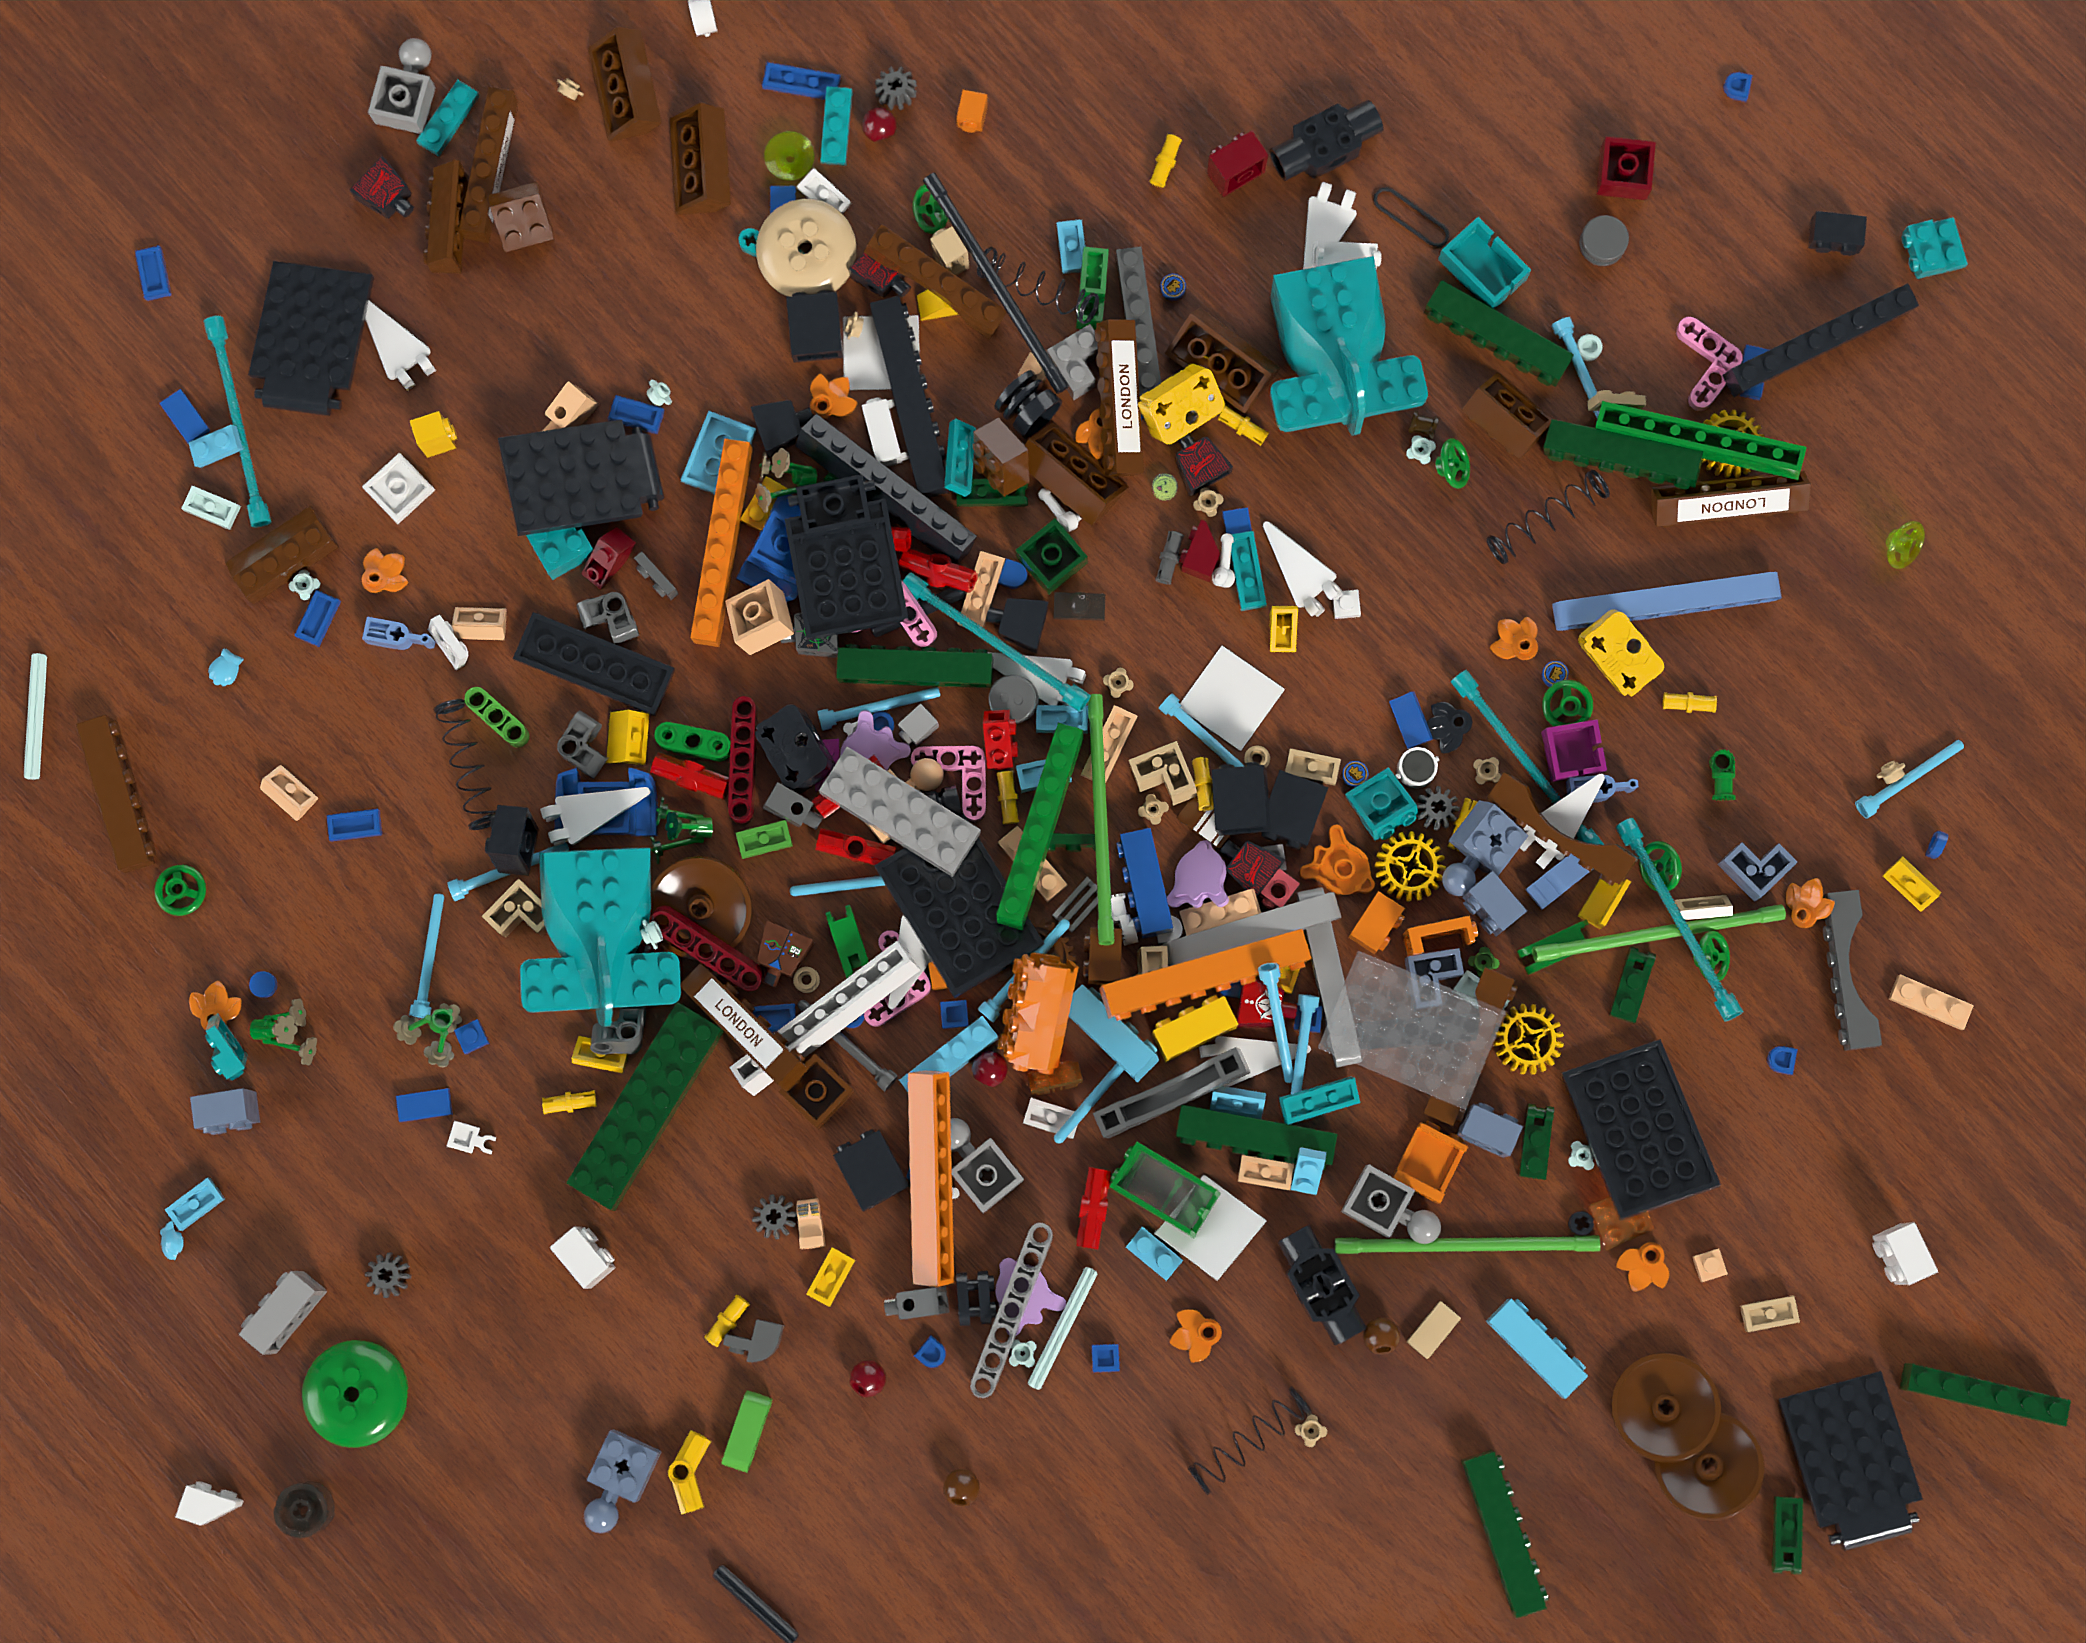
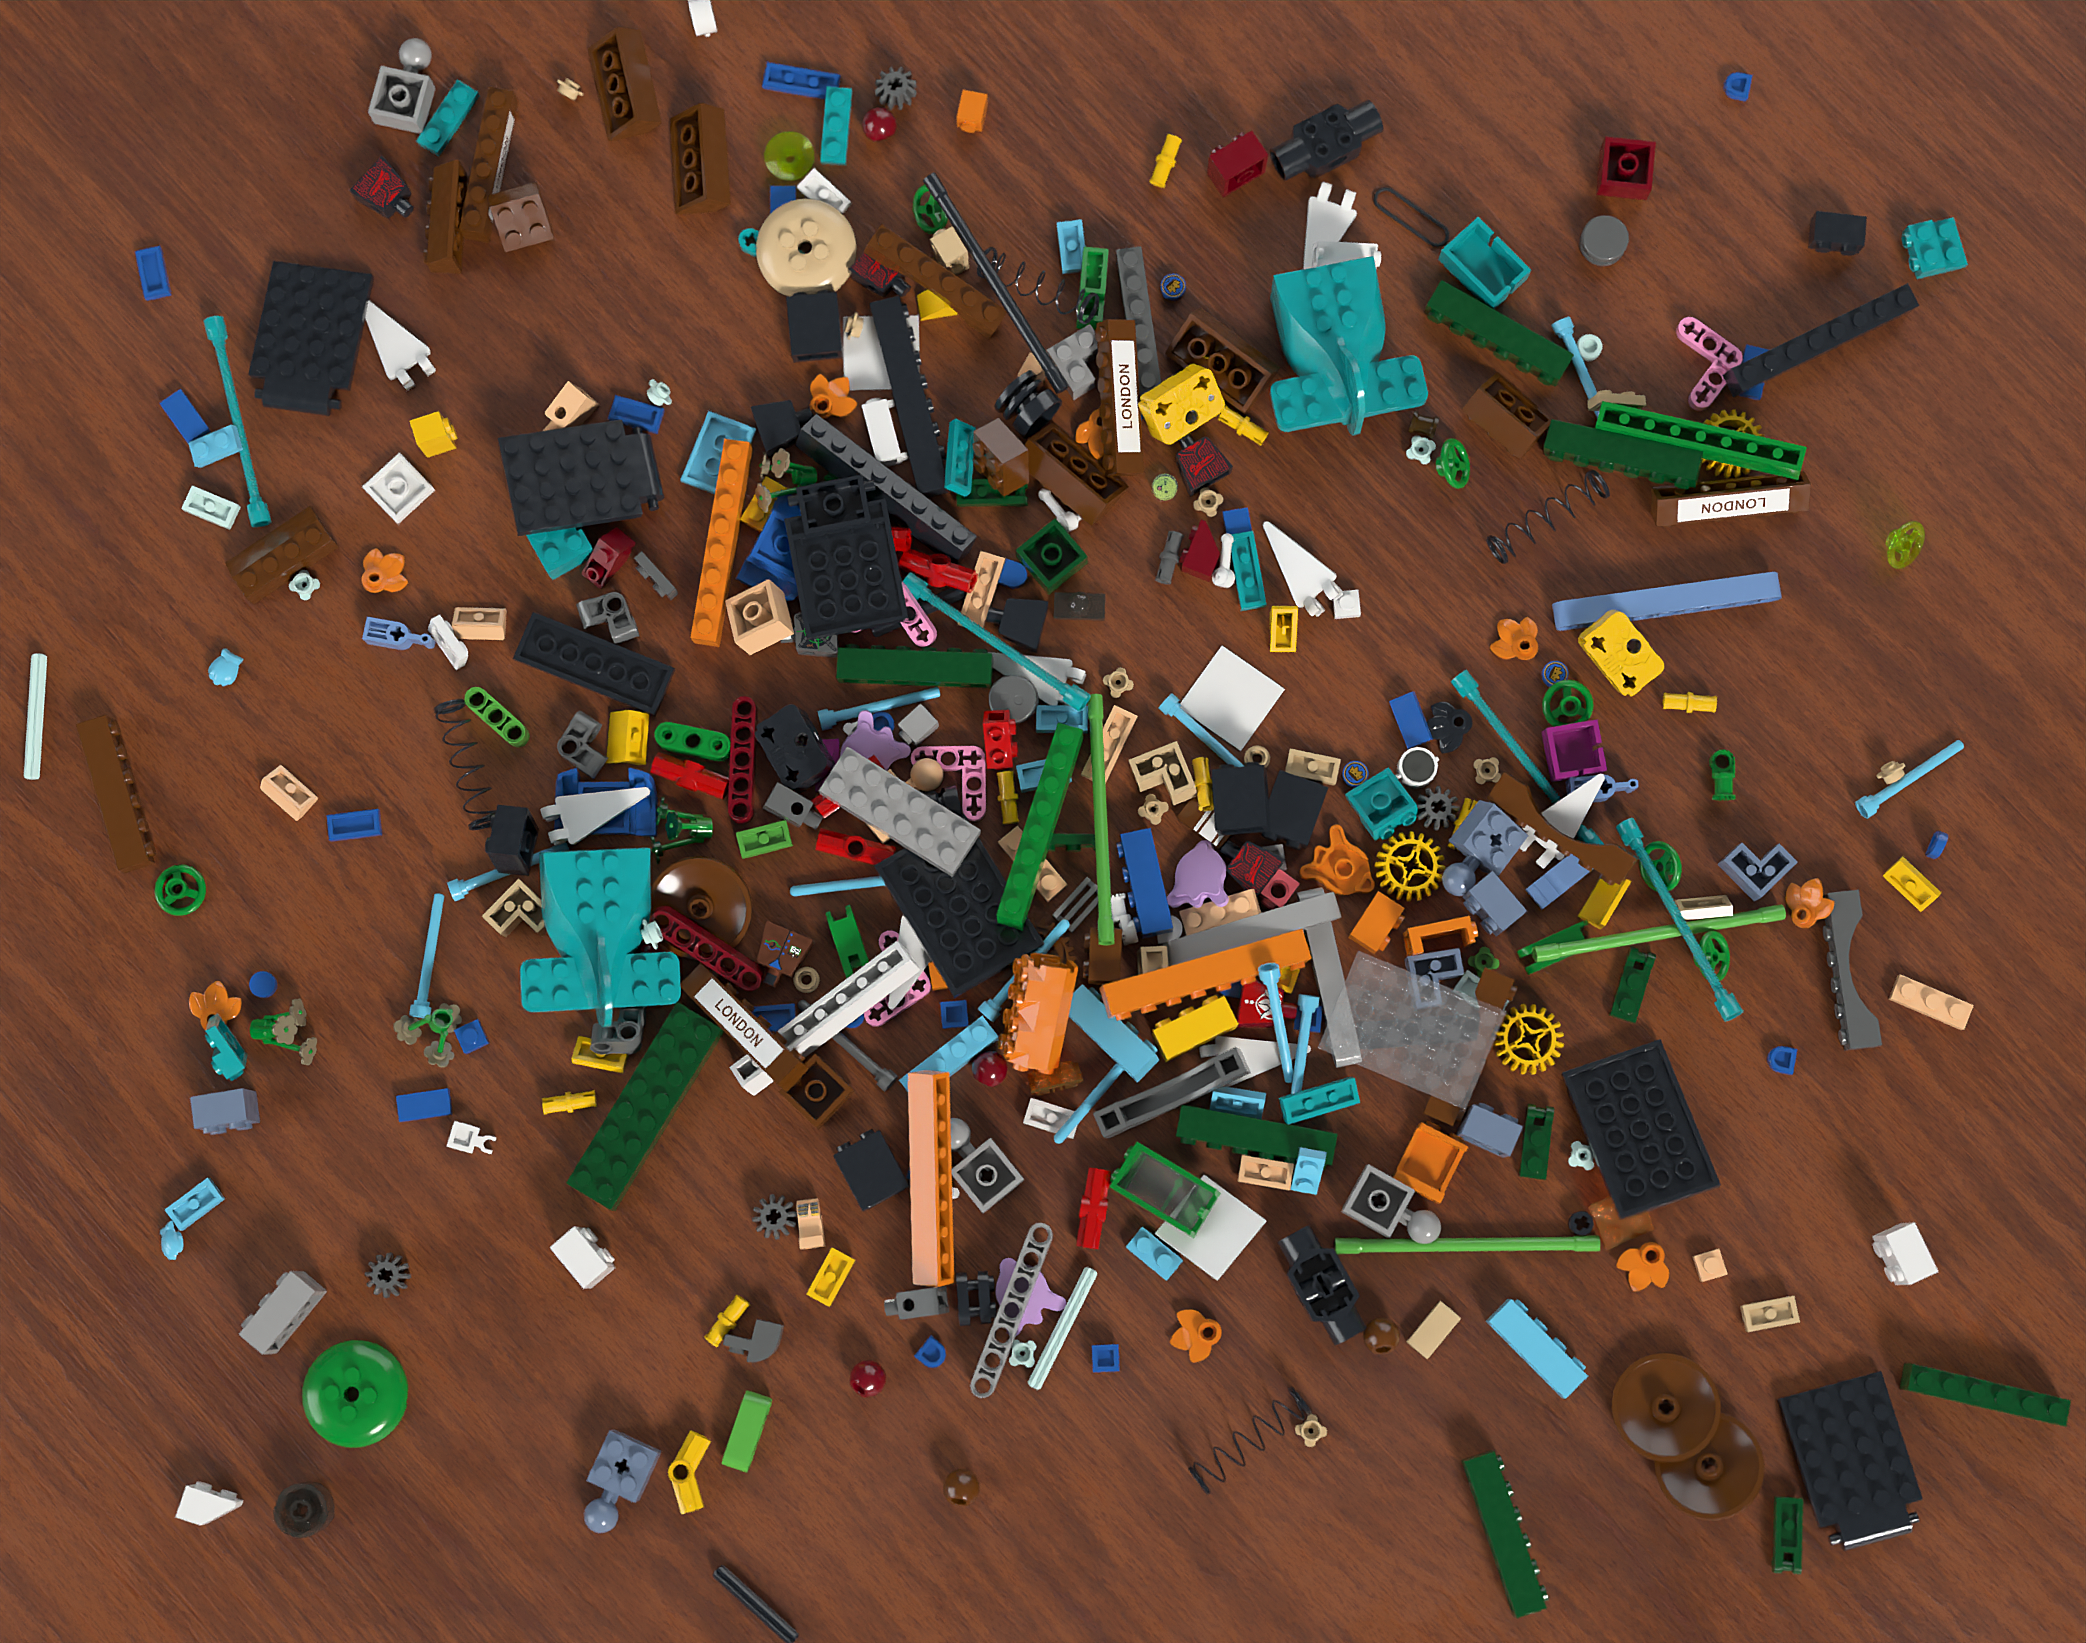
(317, 618): blue tile -> none

